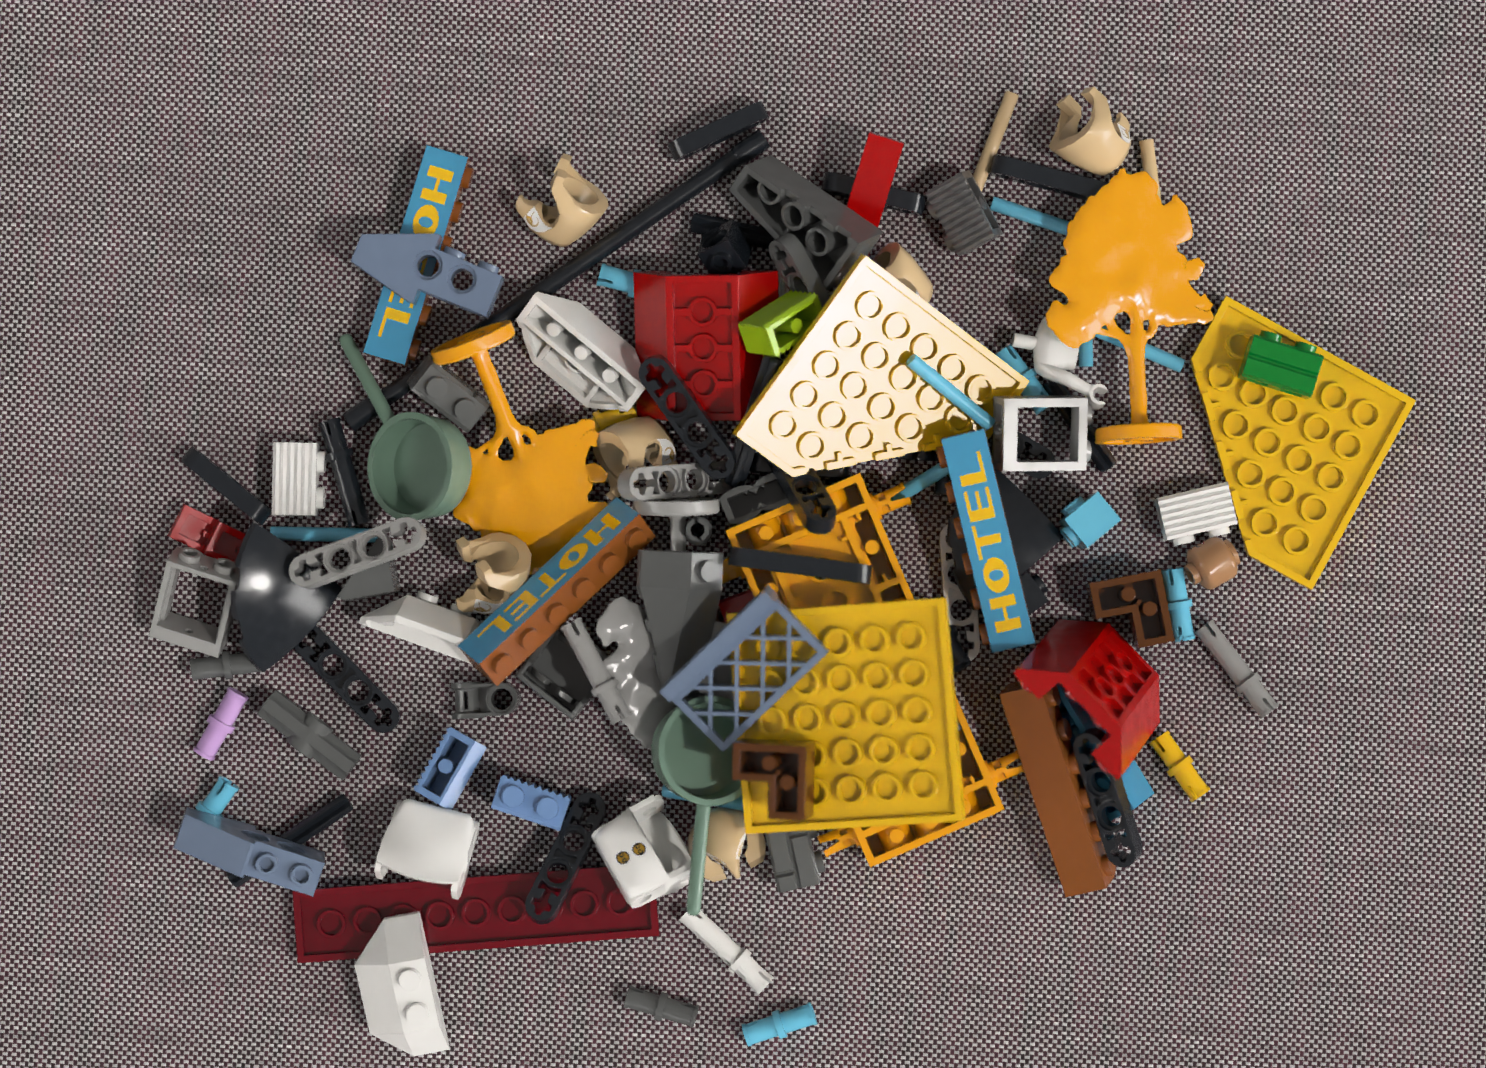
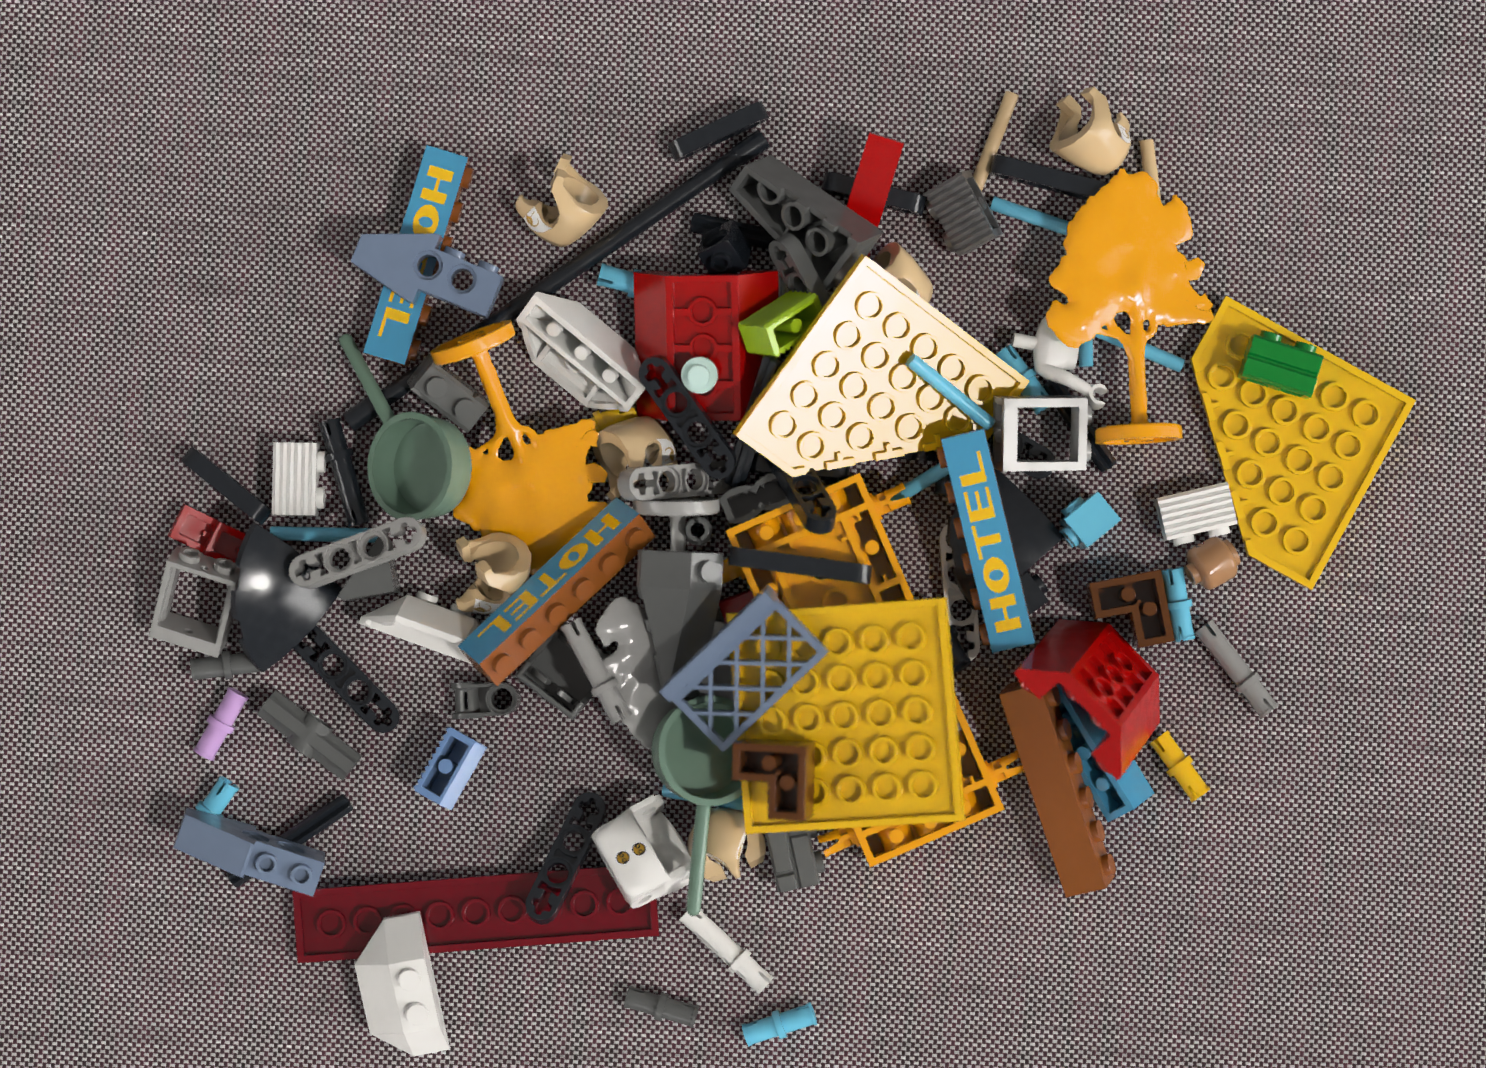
(428, 844): white piece -> none
(531, 802): medium blue brick -> none
(699, 375): none -> light aqua plate
(1101, 798): black beam -> none

